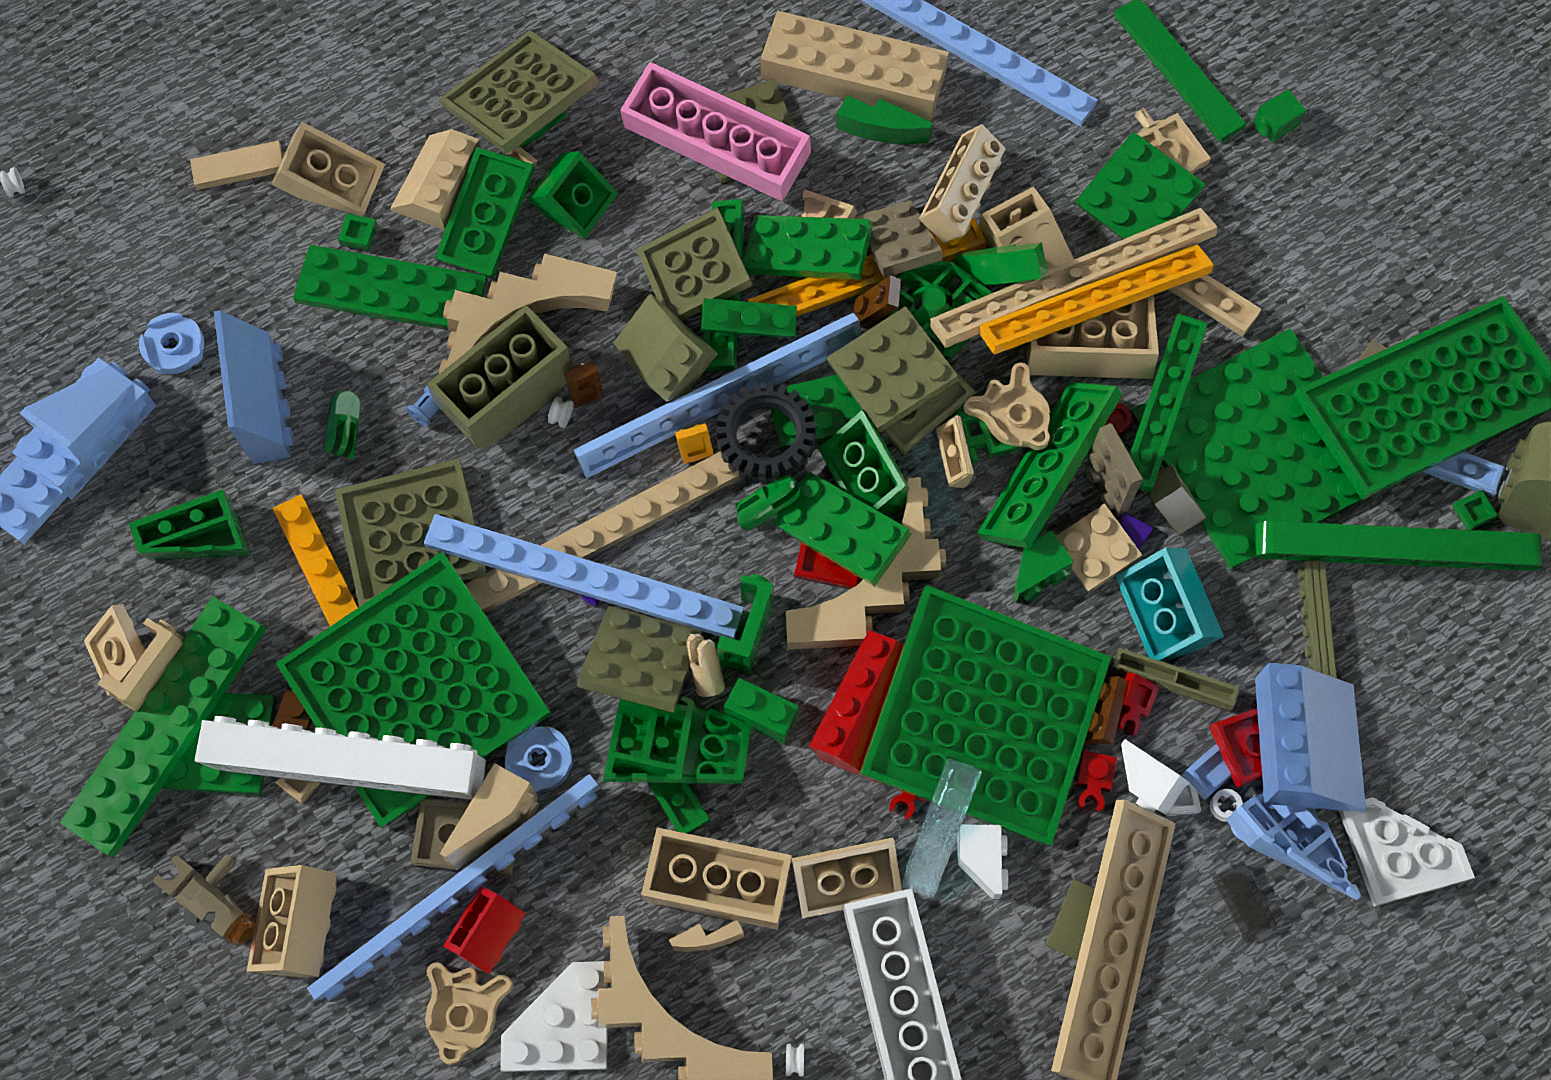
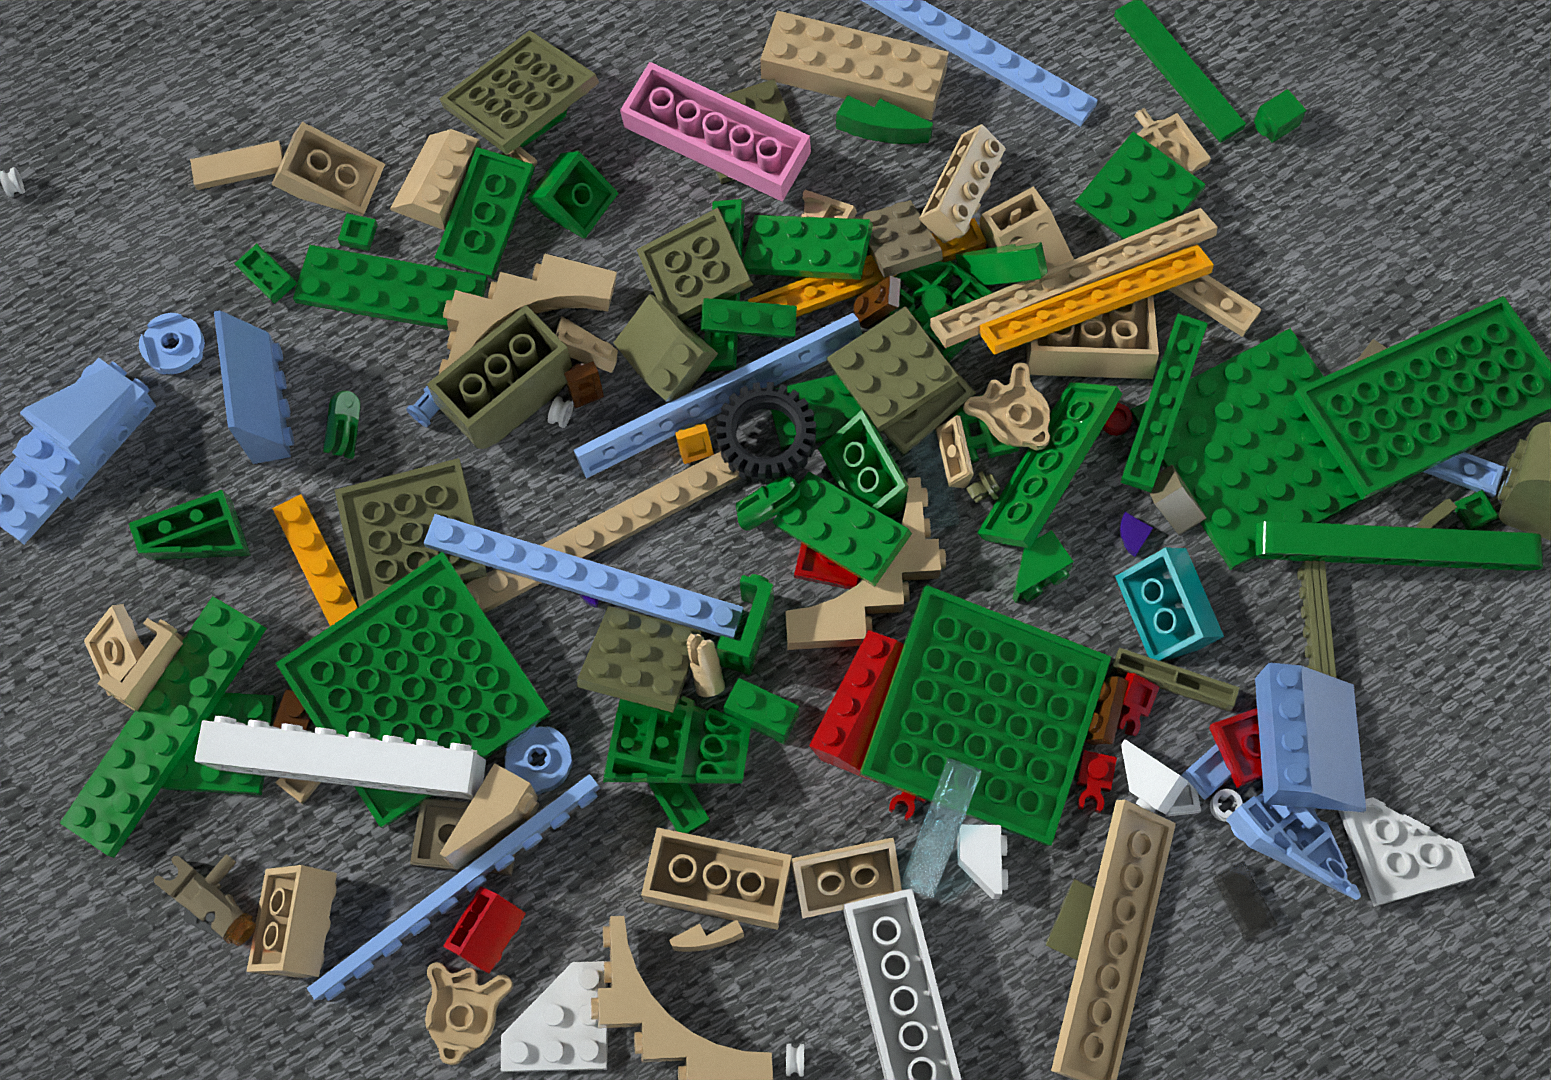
(265, 273): none -> green plate
(585, 346): none -> tan wing
(984, 488): none -> olive plate
(1098, 548): tan plate -> none
(1113, 471): dark tan plate -> none
(1437, 515): none -> olive tile

